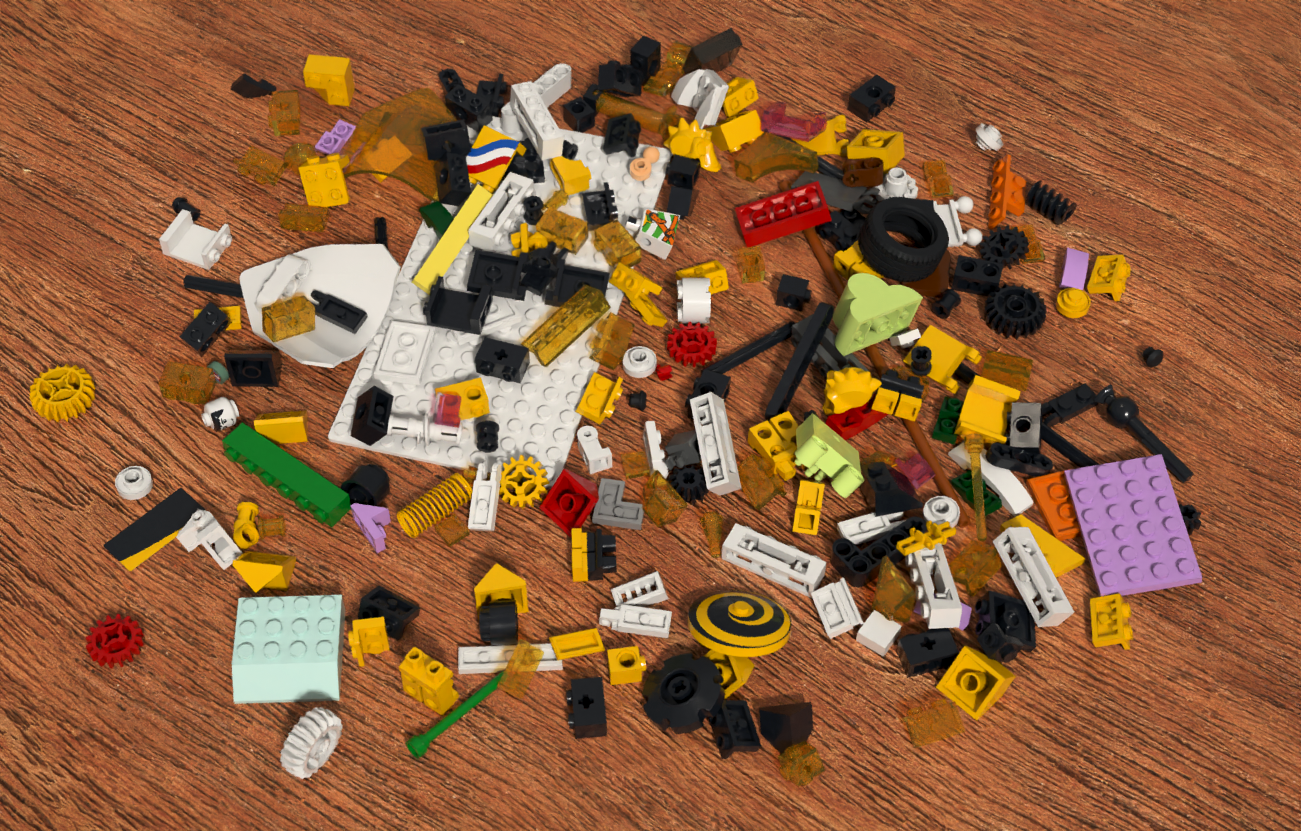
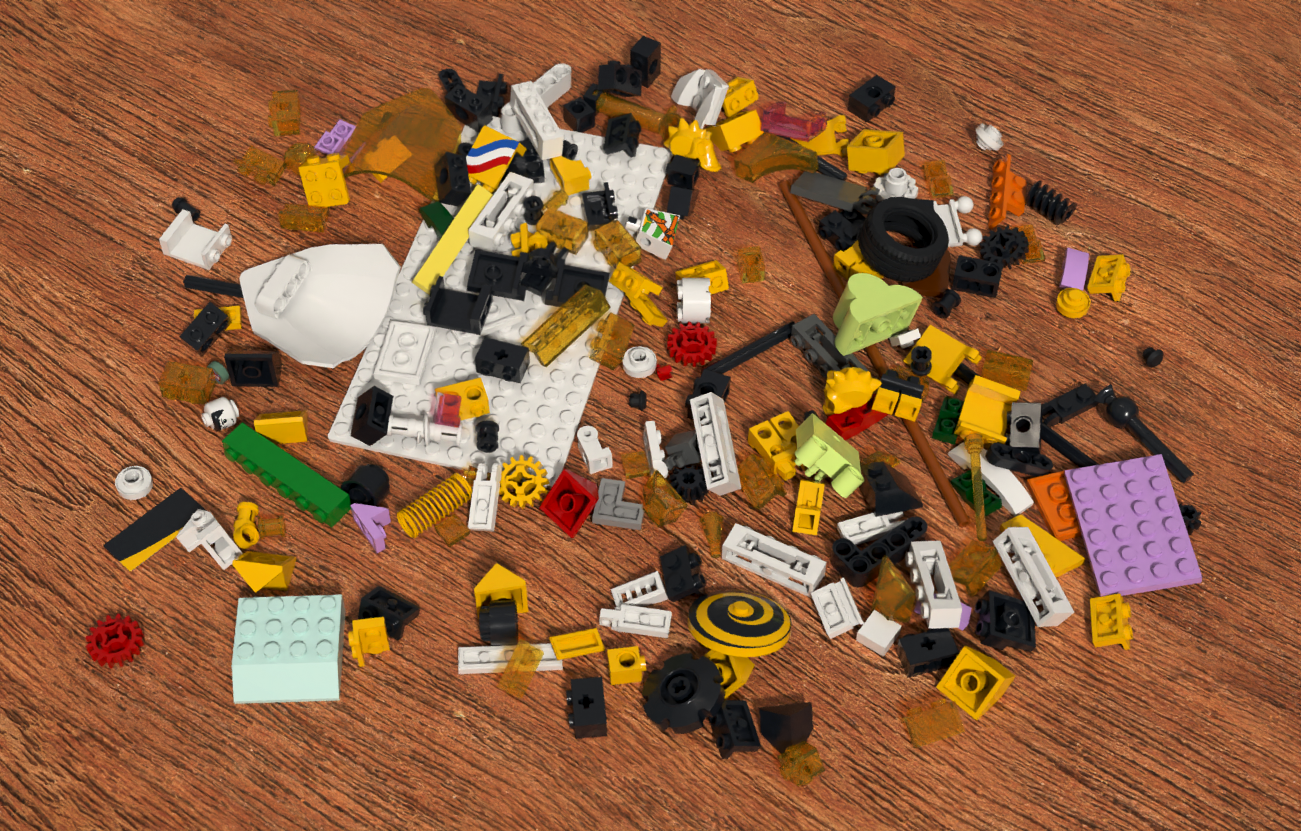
(64, 398): yellow gear -> none
(251, 88): black slope -> none
(288, 318): clear yellow brick -> none
(311, 742): white gear -> none
(330, 78): yellow slope -> none
(338, 312): black hinge -> none
(380, 231): black axle -> none
(418, 744): green piece -> none
(428, 681): yellow hips -> none
(453, 132): black brick -> none
(587, 555): black hips -> none
(598, 398): yellow bracket -> none
(650, 156): light nougat plate -> none
(670, 72): clear yellow slope -> none
(682, 573): none -> black bracket
(714, 53): clear smoke brick -> none
(783, 214): red slope -> none
(793, 292): black brick -> none
(800, 360): black beam -> none
(864, 172): reddish brown piece -> none
(916, 470): clear pink panel -> none
(926, 539): yellow piece -> none
(940, 510): white plate -> none
(999, 646): black bracket -> none
(1015, 311): black gear -> none

